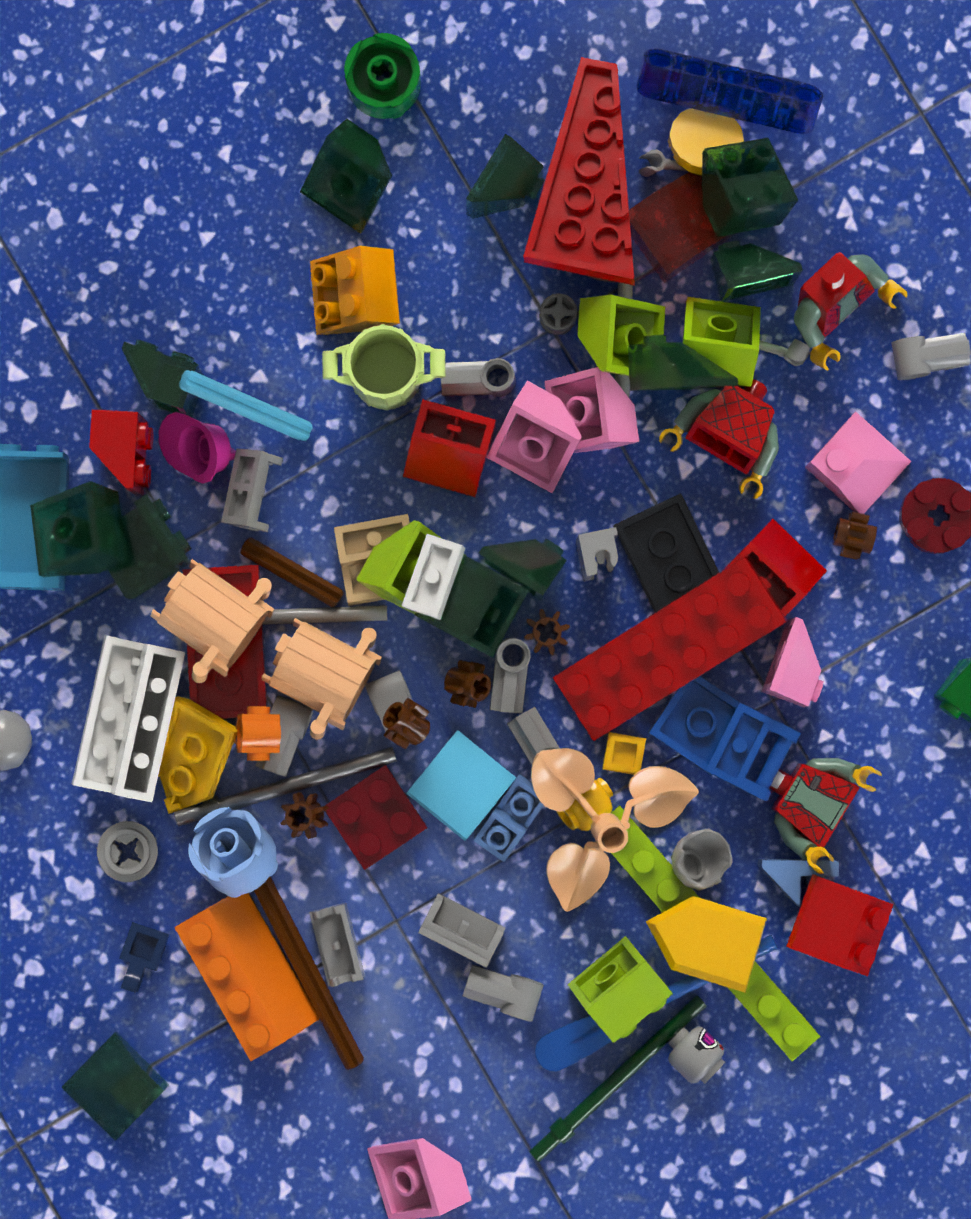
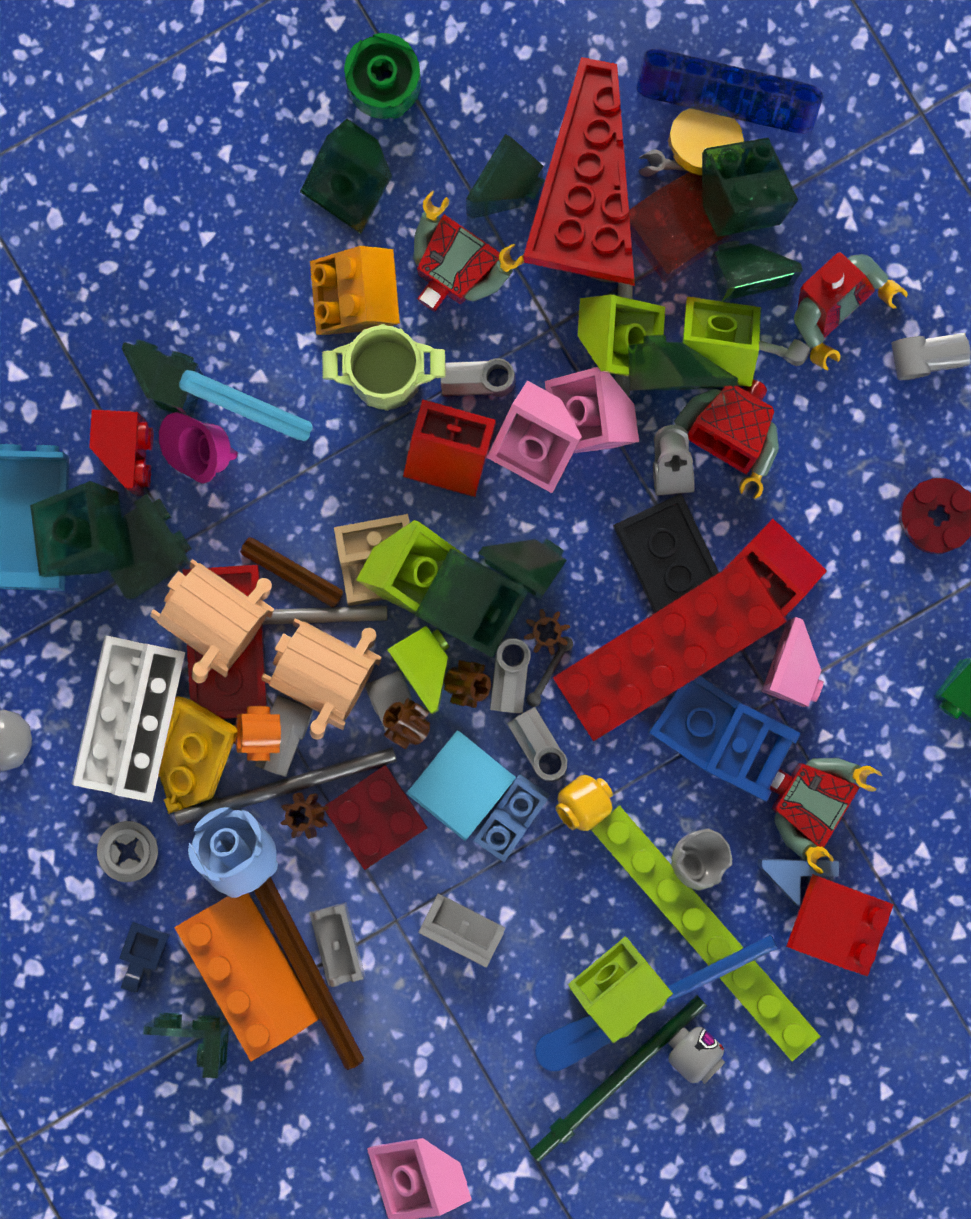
(115, 1086): slope -> none
(214, 1049): none -> clear green bracket
(247, 489): light grey hinge -> none
(423, 664): none -> lime slope
(433, 576): white plate -> none
(456, 260): none -> torso
(512, 994): light grey piece -> none
(534, 698): none -> dark grey hinge
(558, 306): dark grey wheel -> none
(562, 777): light nougat plant -> none
(599, 545): light grey hinge -> none
(623, 753): yellow tile -> none
(673, 462): none -> light grey piece
(709, 941): yellow tile -> none
(854, 535): reddish brown gear -> none
(858, 464): bright pink slope -> none

